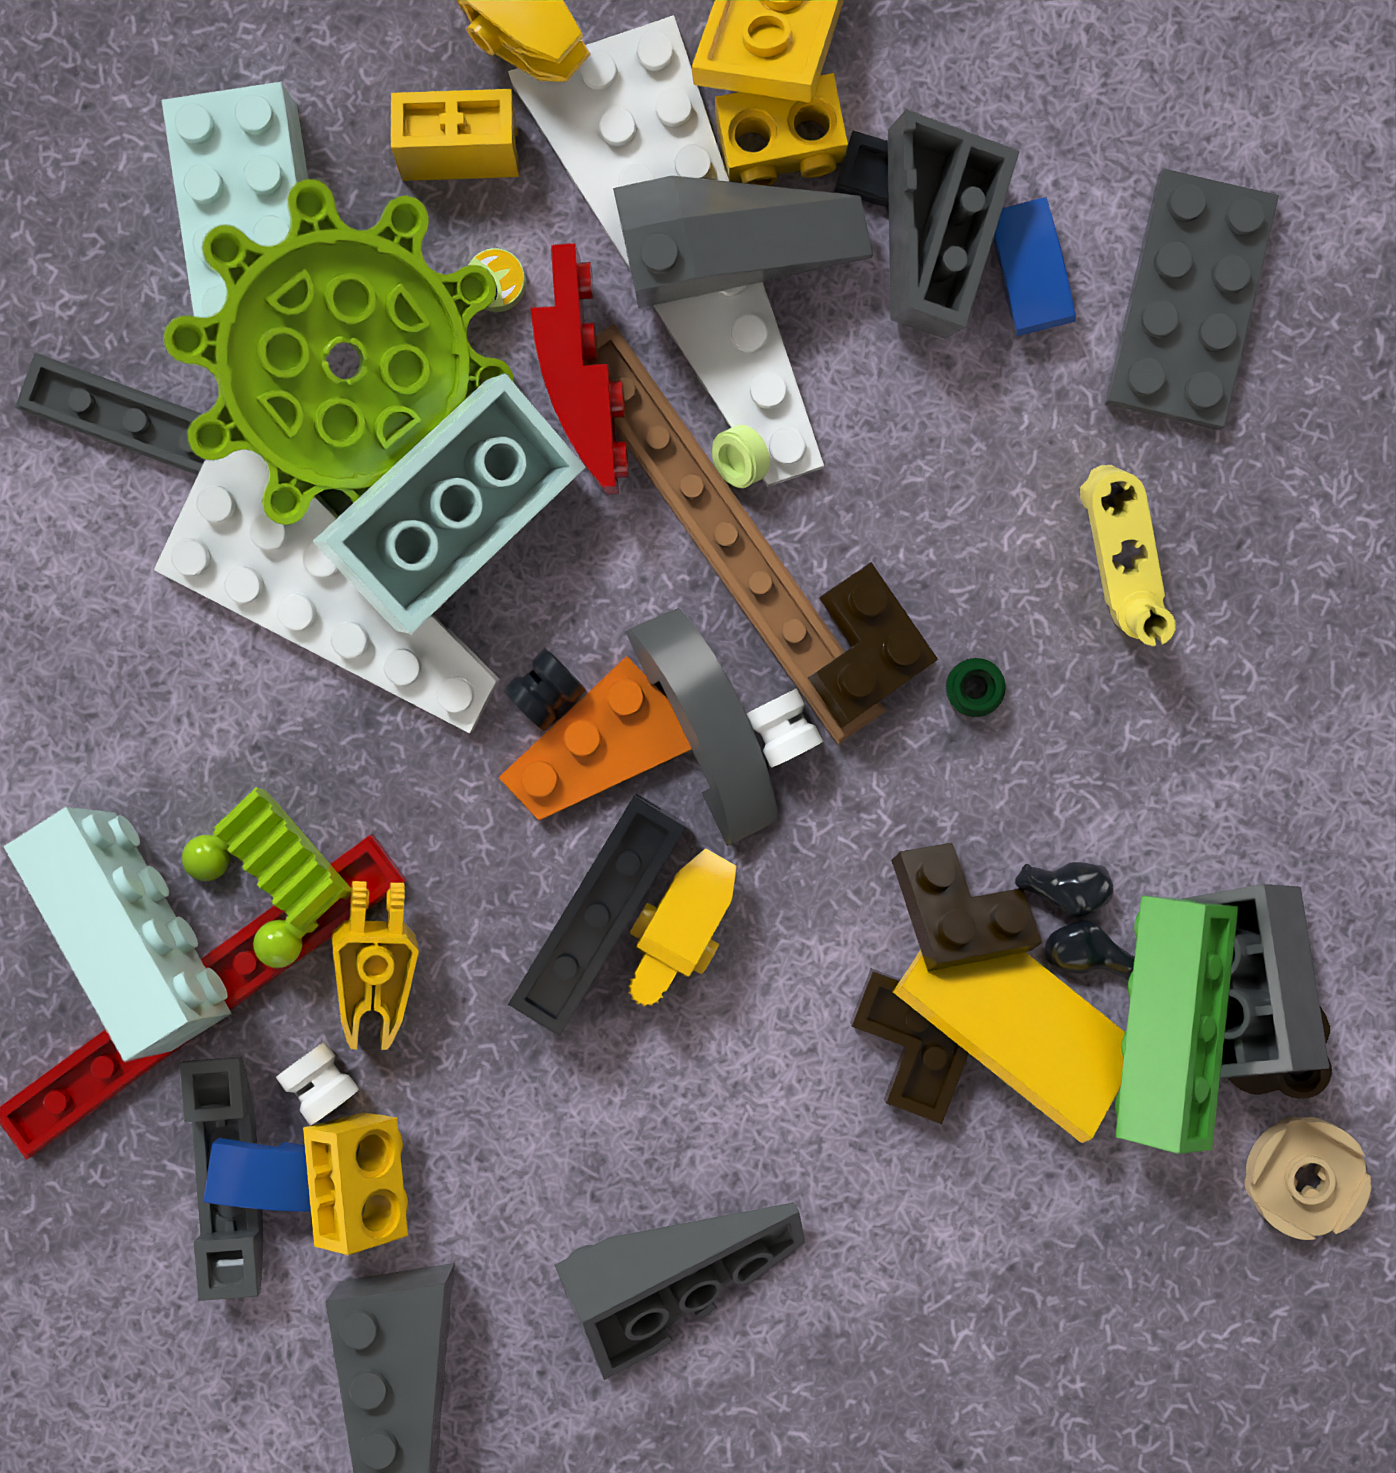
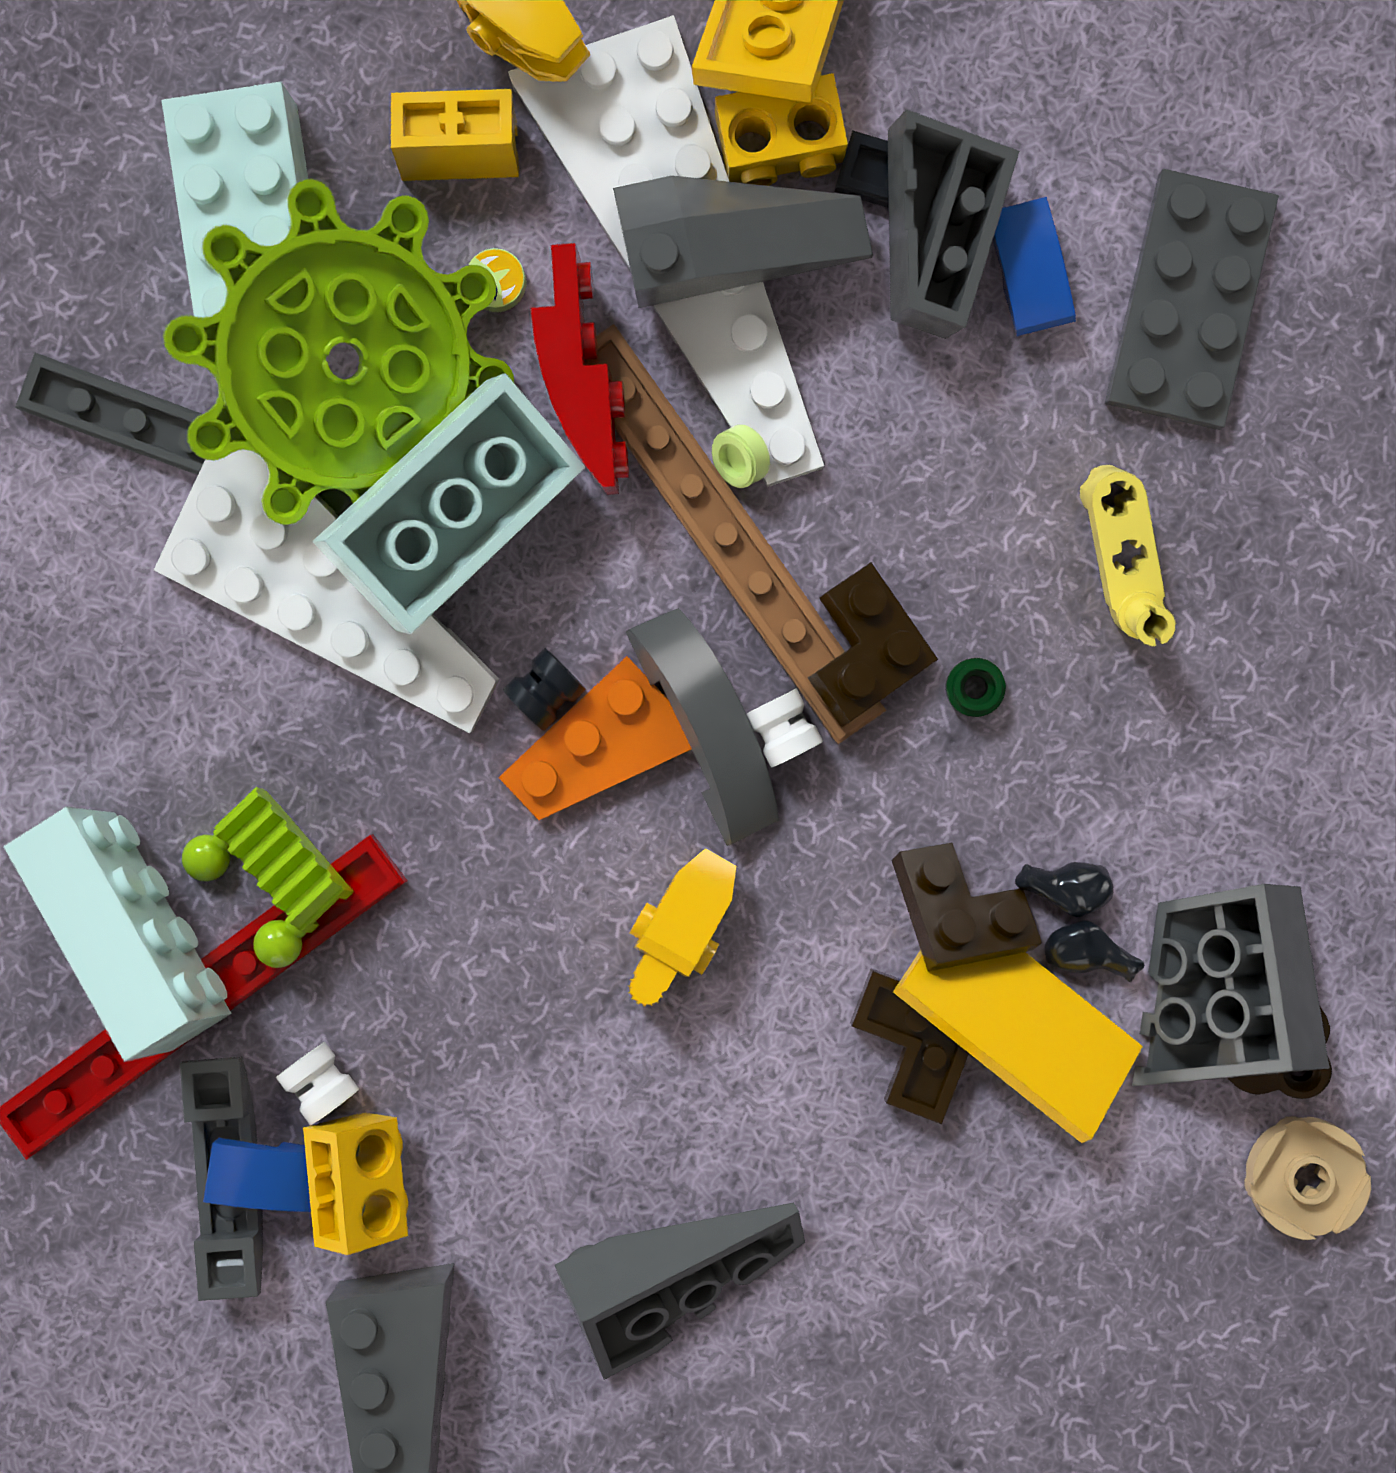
(374, 963): yellow hinge -> none
(597, 914): black brick -> none
(1176, 1024): brick -> none

